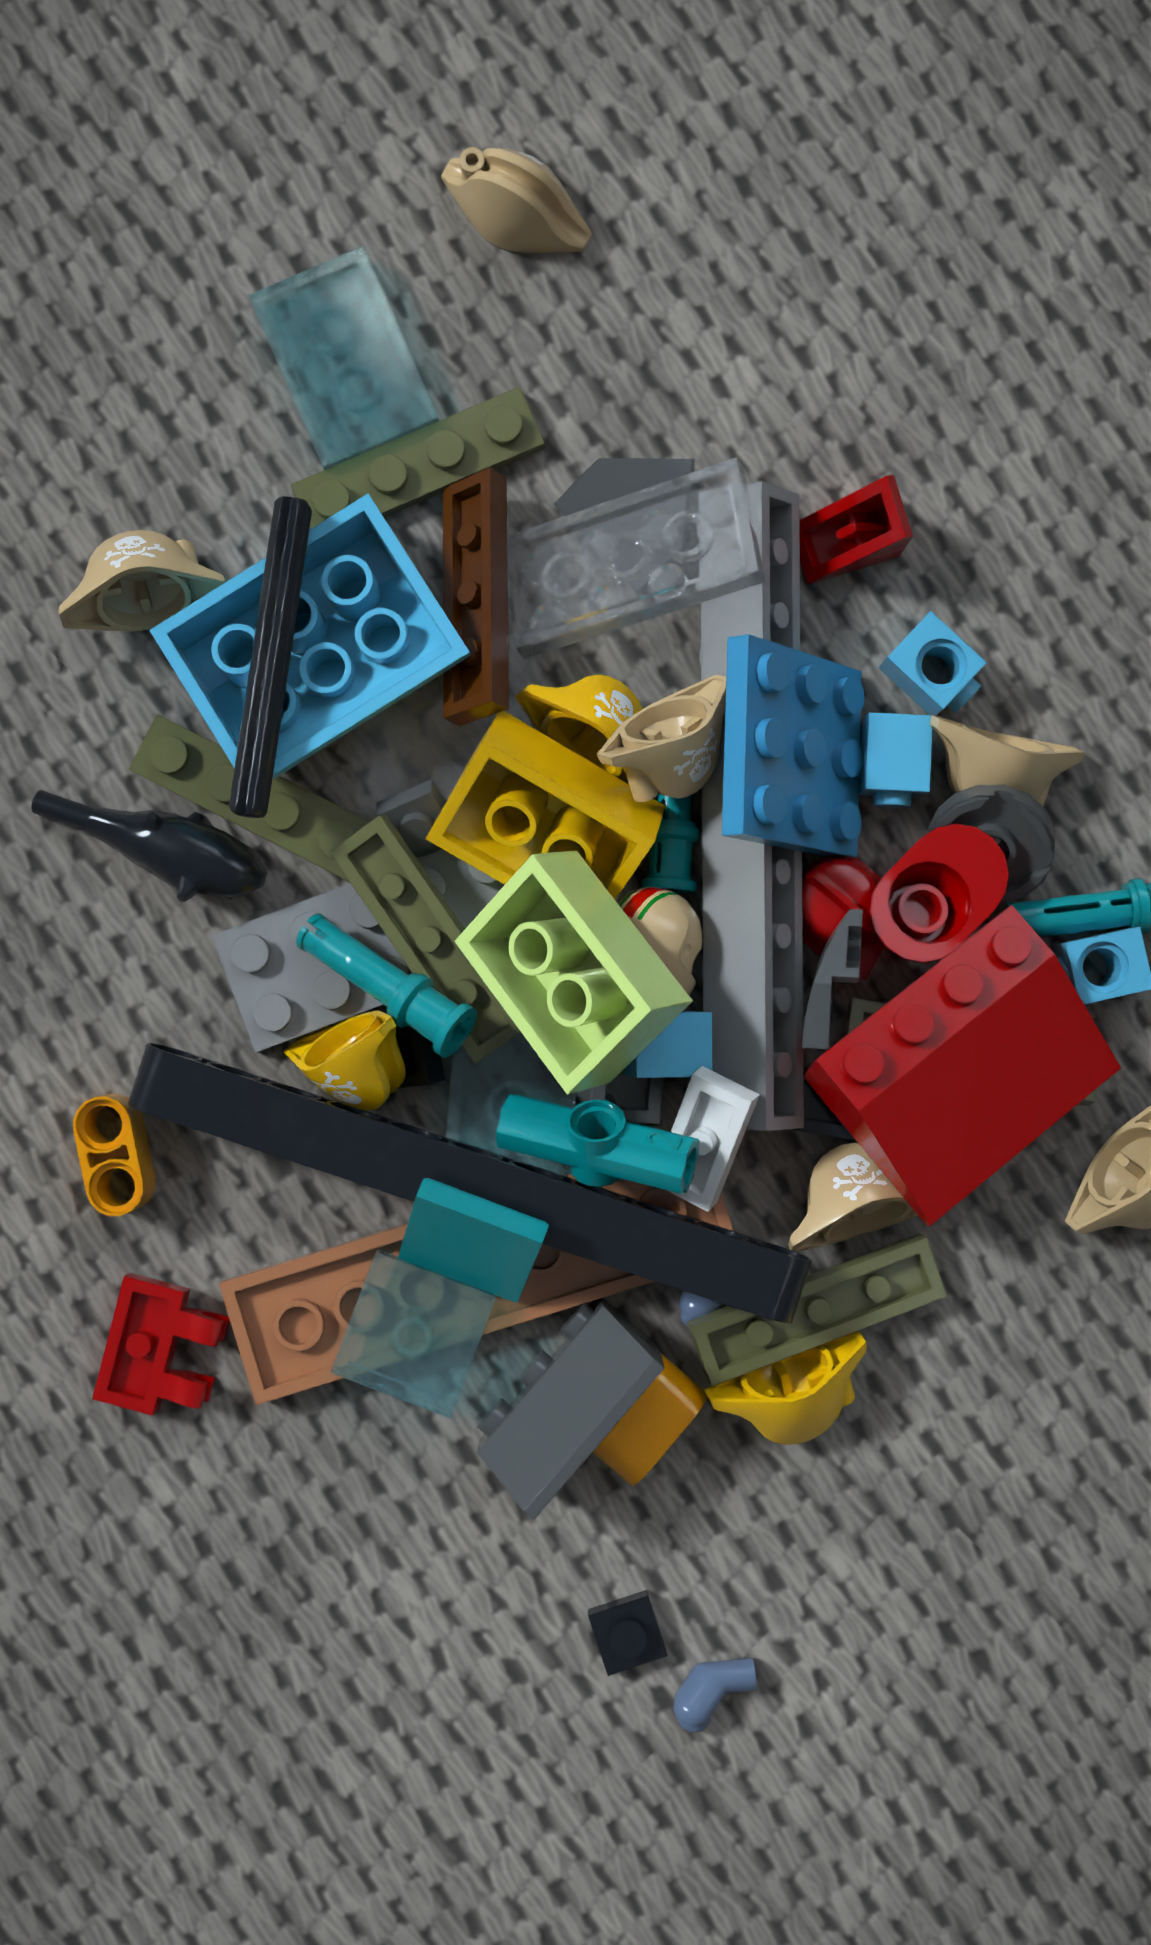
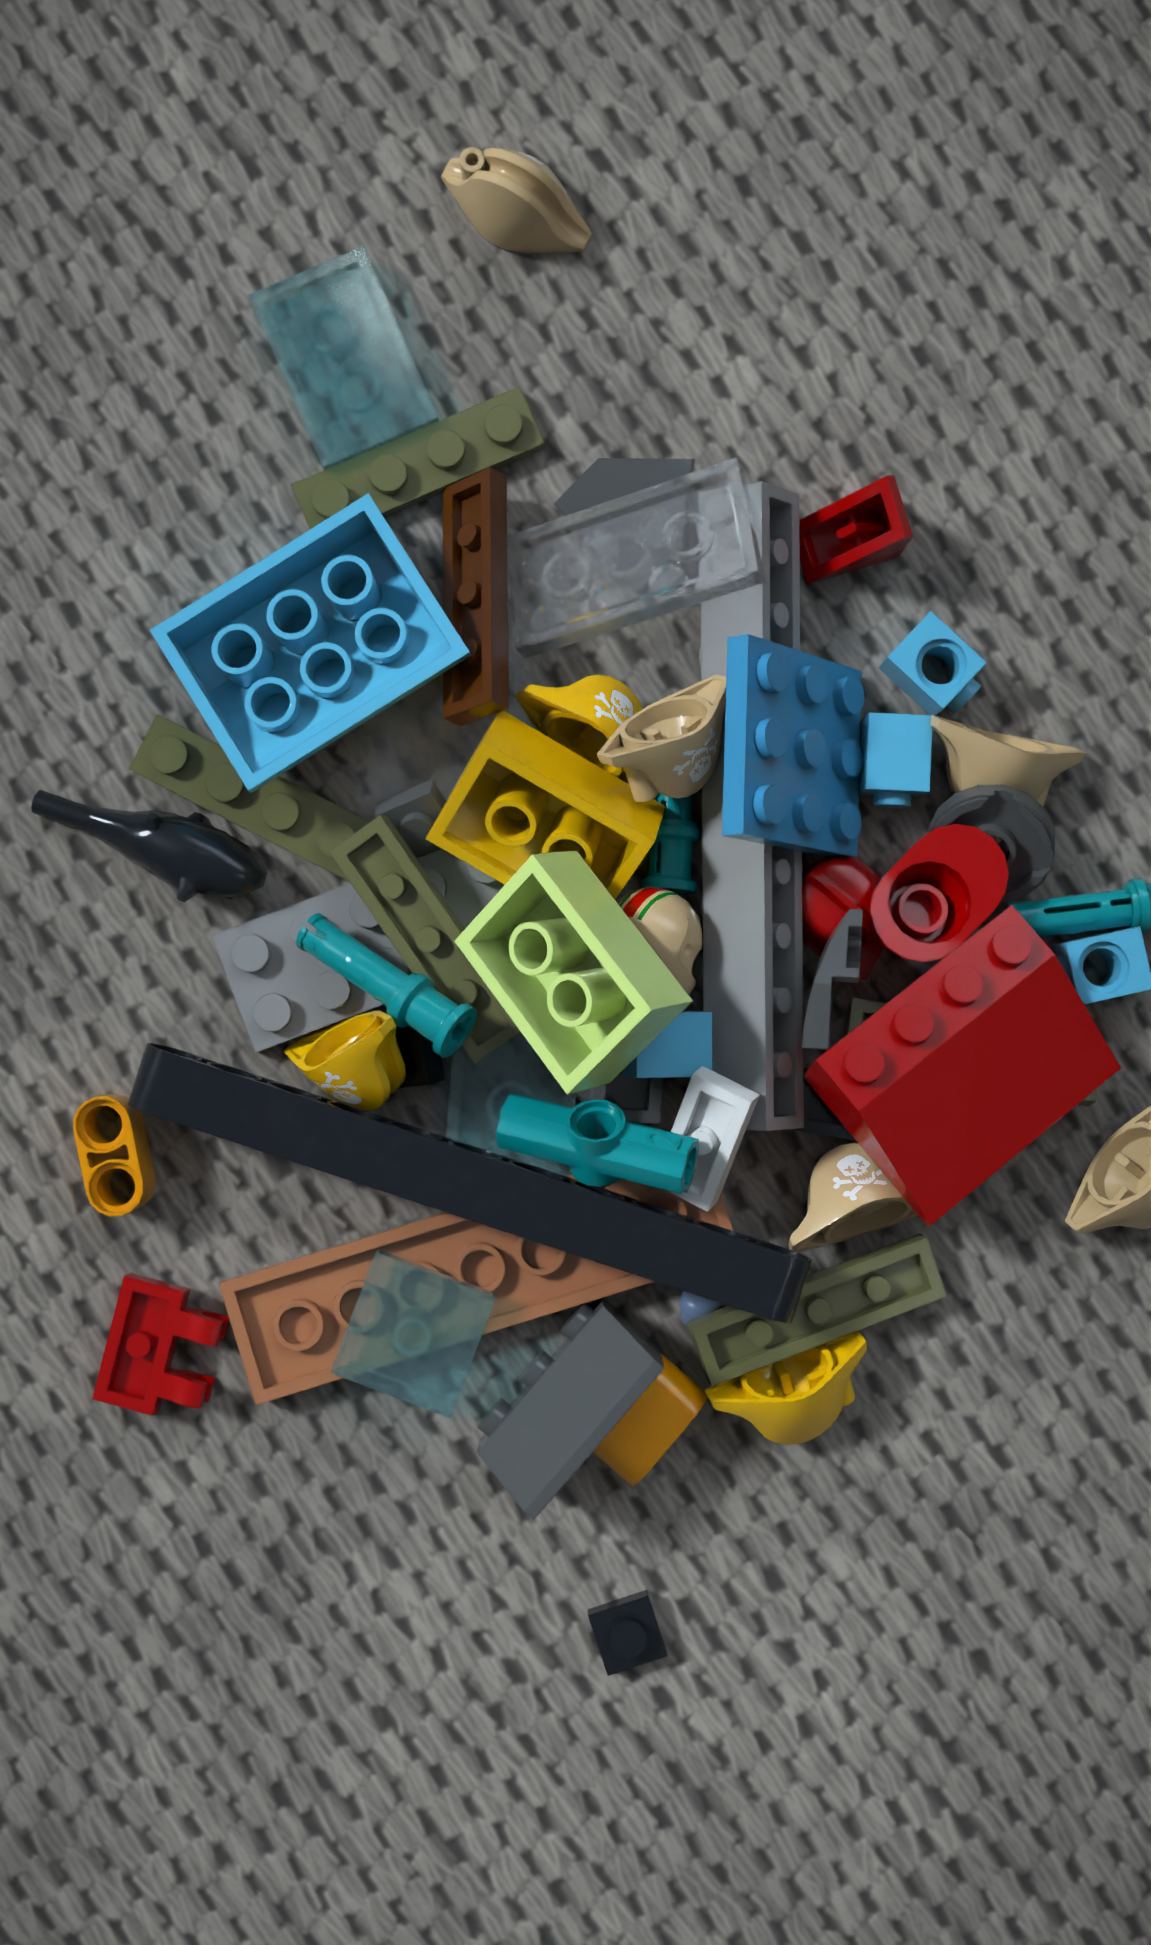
(137, 583): tan hat -> none
(270, 657): black axle -> none
(472, 1239): teal tile -> none
(706, 1687): sand blue arm -> none

